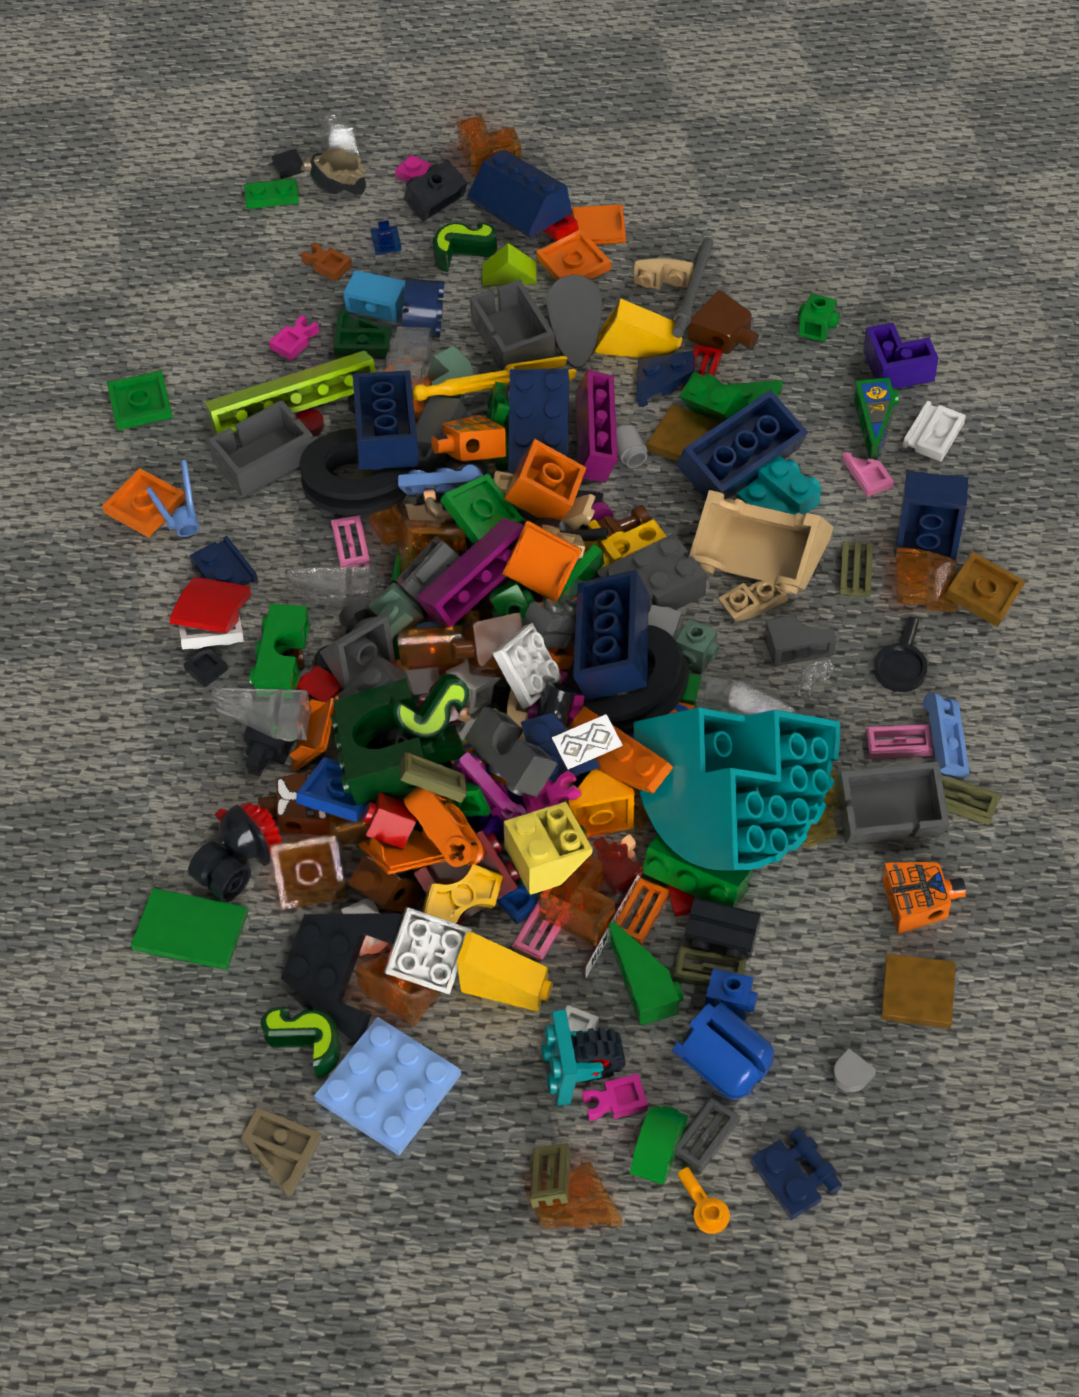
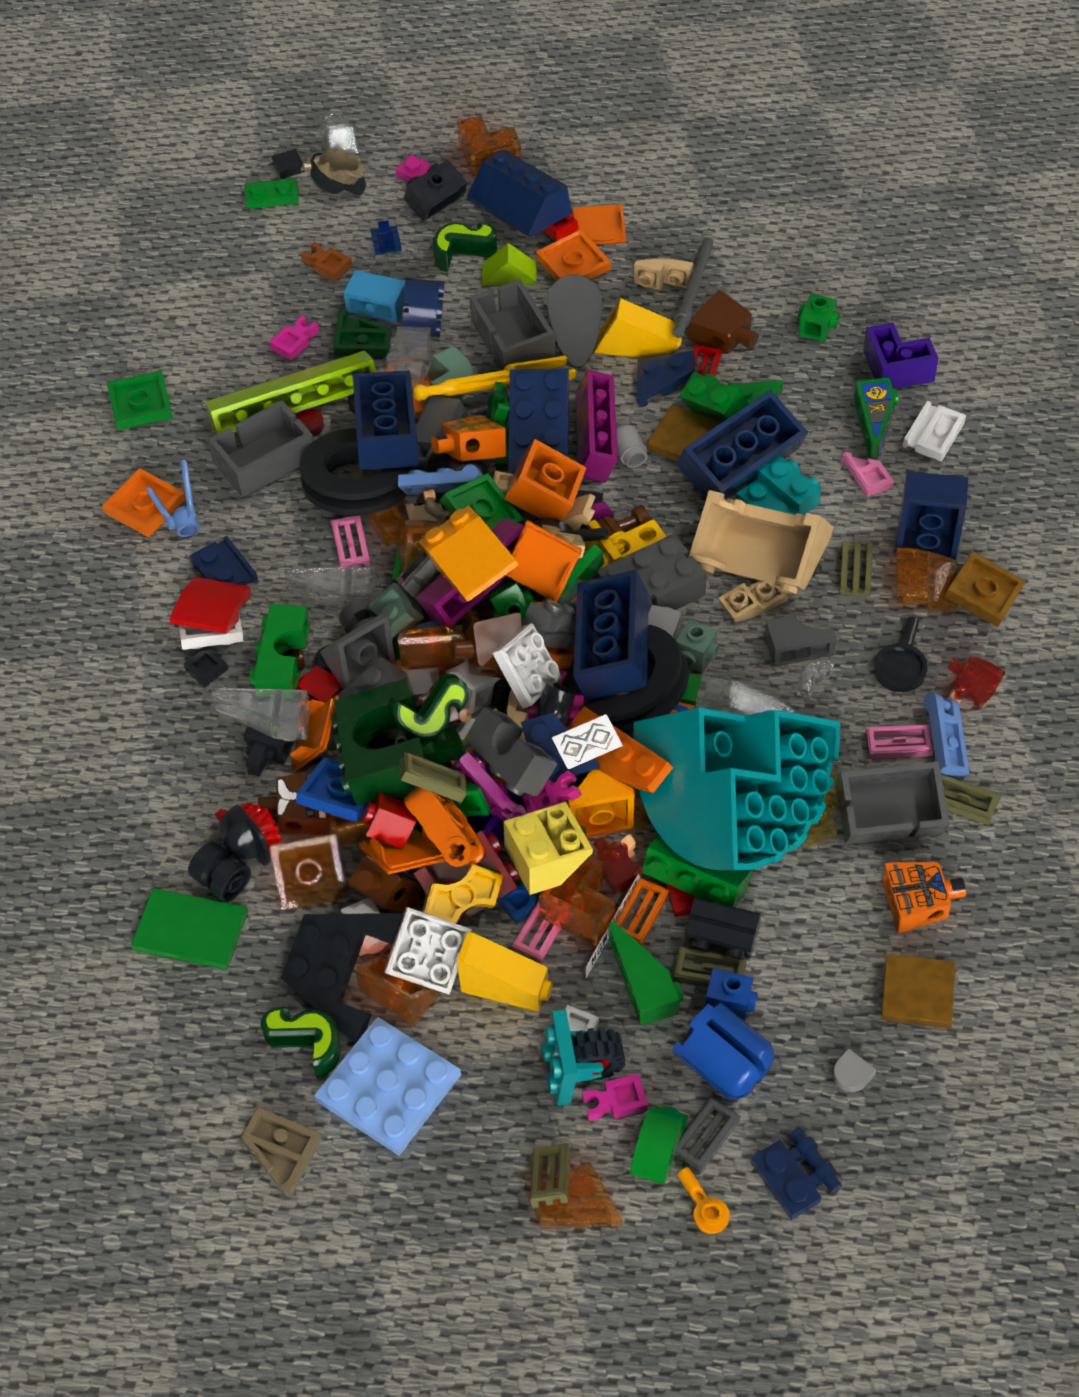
(467, 553): none -> light orange slope
(974, 680): none -> clear red piece

